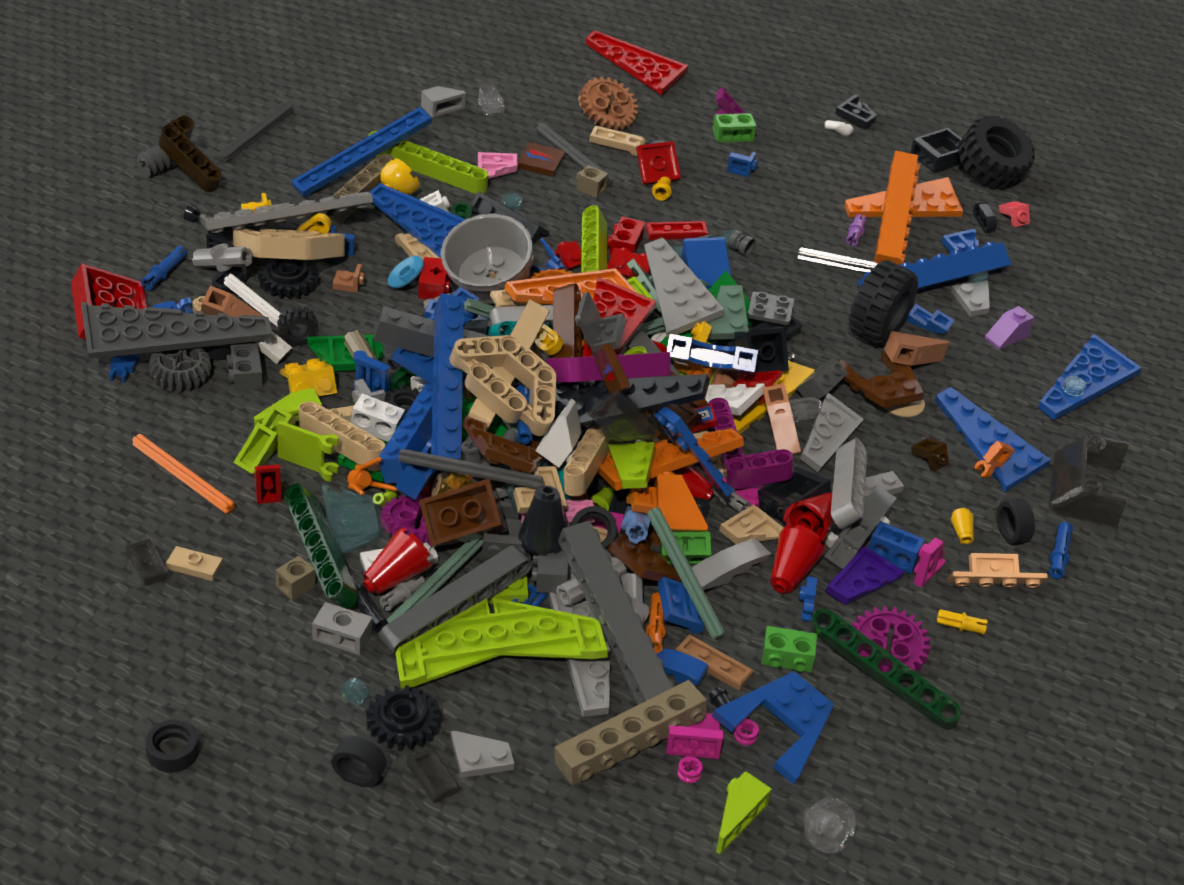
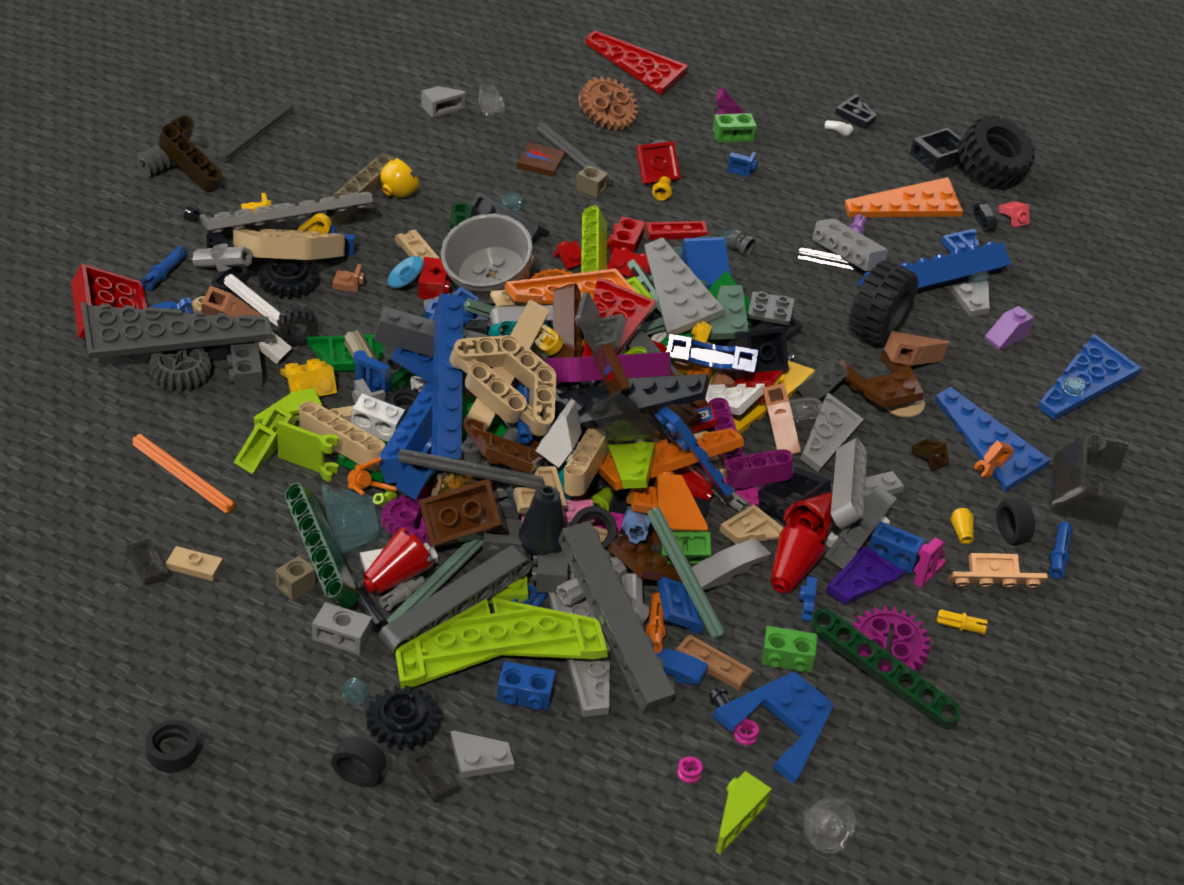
(122, 365): blue plate -> none
(267, 484): red slope -> none
(361, 152): blue plate -> none
(415, 216): blue wing -> none
(437, 200): white bracket -> none
(439, 166): lime beam -> none
(497, 163): bright pink wing -> none
(526, 685): none -> blue brick
(553, 263): blue plant -> none
(616, 139): tan plate -> none
(629, 732): dark tan brick -> none
(696, 740): dark pink bracket -> none
(849, 244): none -> light grey brick
(897, 208): orange brick -> none
(934, 322): blue slope -> none

